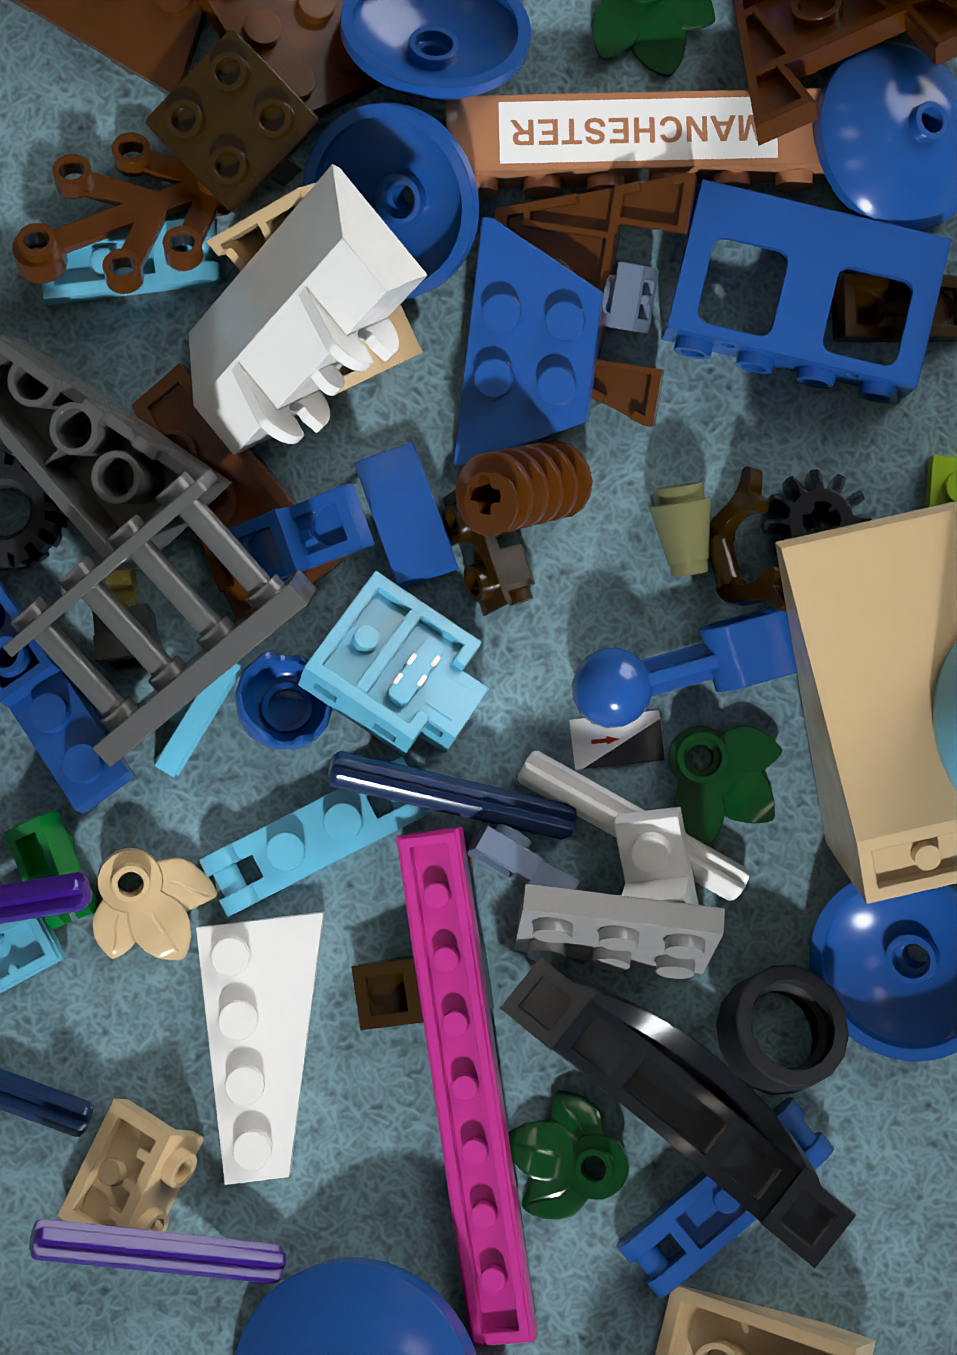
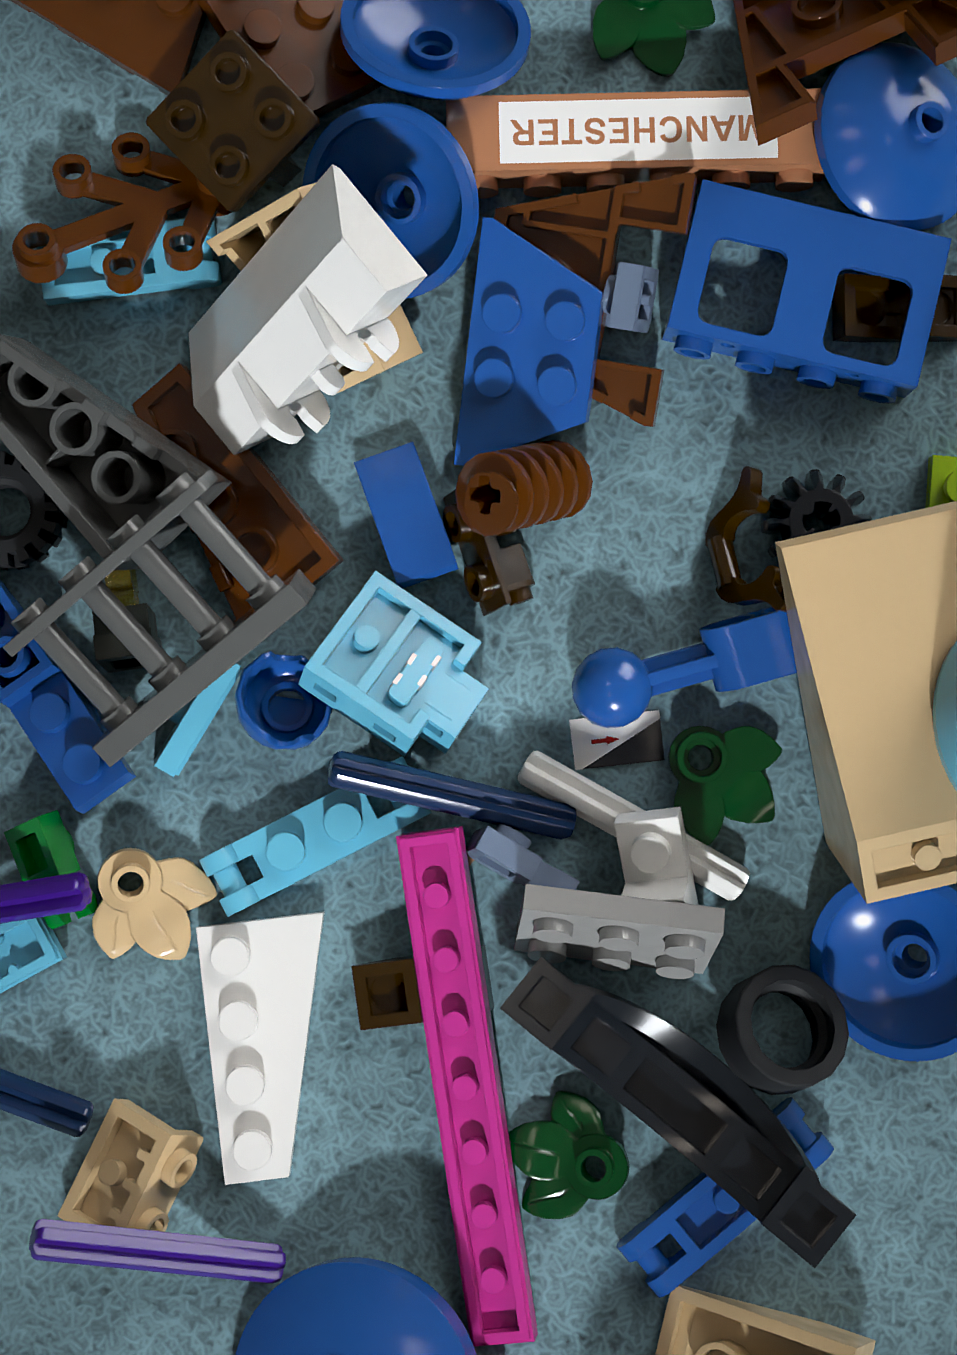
(307, 532): blue slope -> none
(683, 526): olive cone -> none

